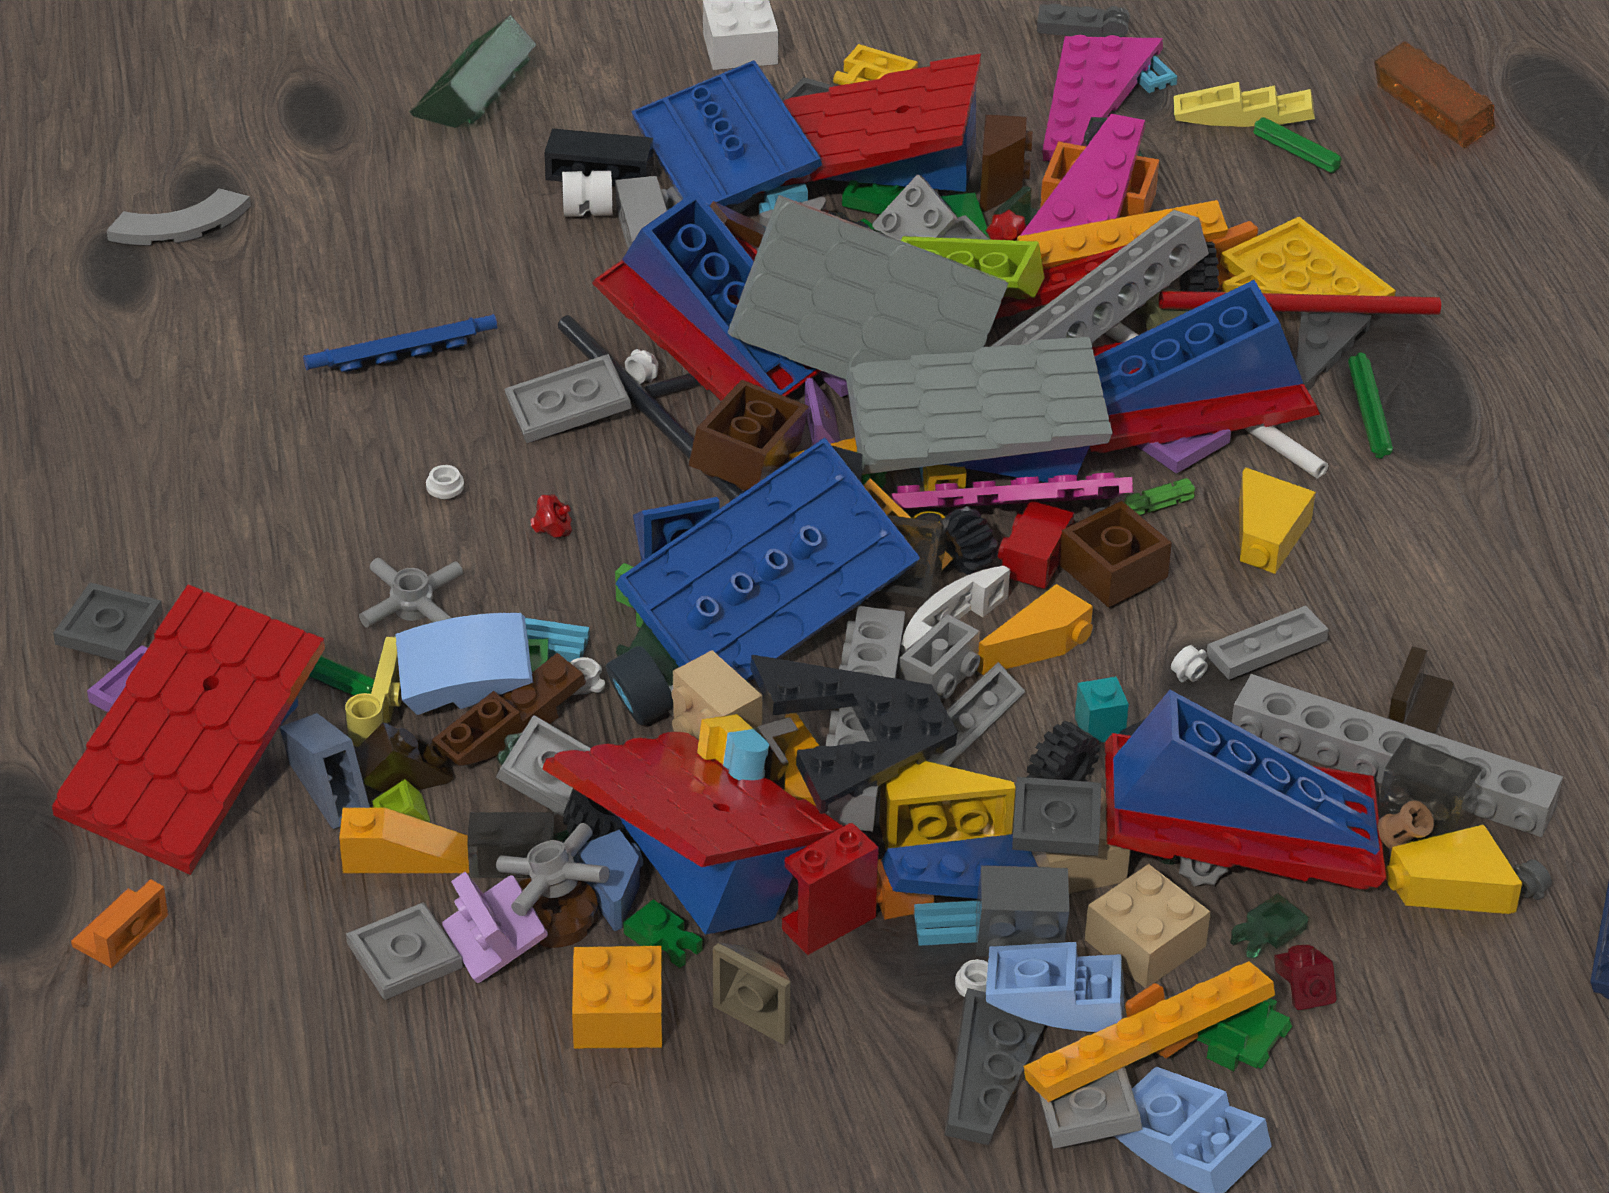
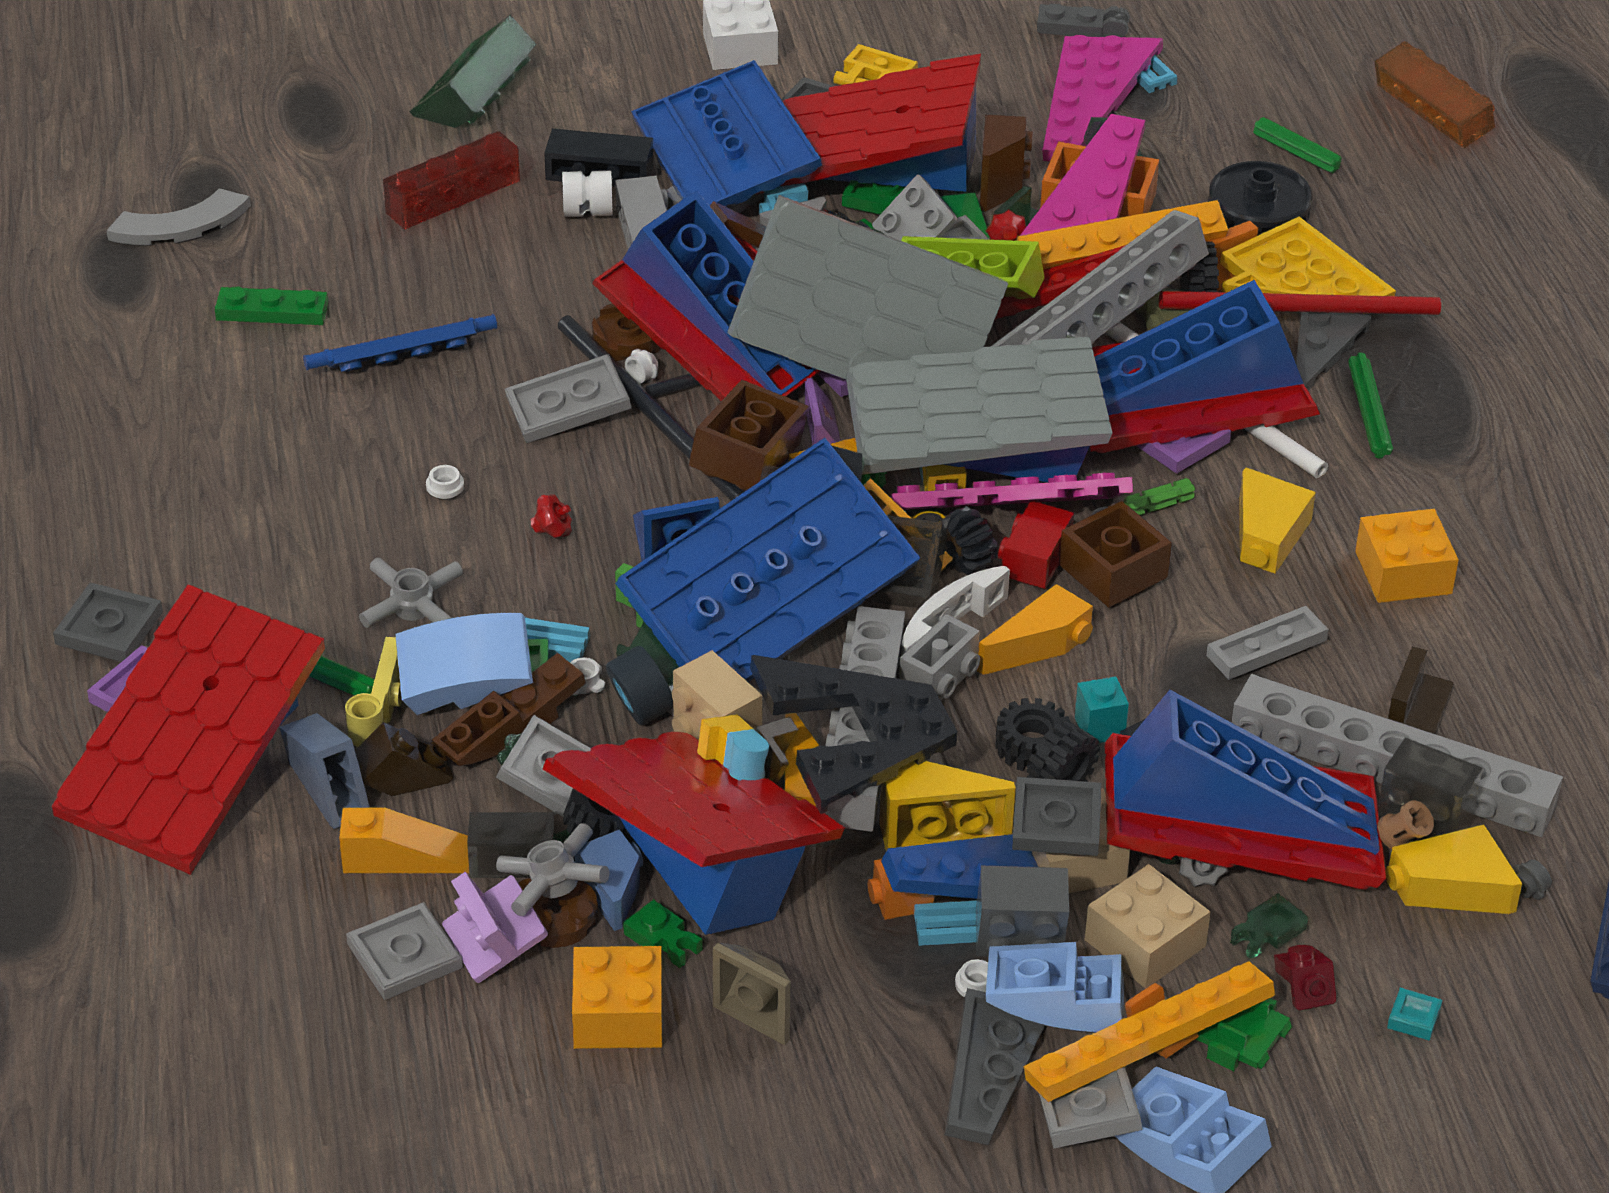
(123, 924): orange panel -> none
(271, 306): none -> green plate
(403, 799): lime slope -> none
(451, 180): none -> clear red brick
(618, 342): none -> reddish brown plate
(833, 887): red panel -> none
(979, 709): light grey slope -> none
(1024, 719): none -> black tyre
(1189, 664): white plate -> none
(1231, 107): light yellow slope -> none
(1261, 194): none -> black wheel
(1406, 555): none -> light orange brick
(1414, 1014): none -> teal tile

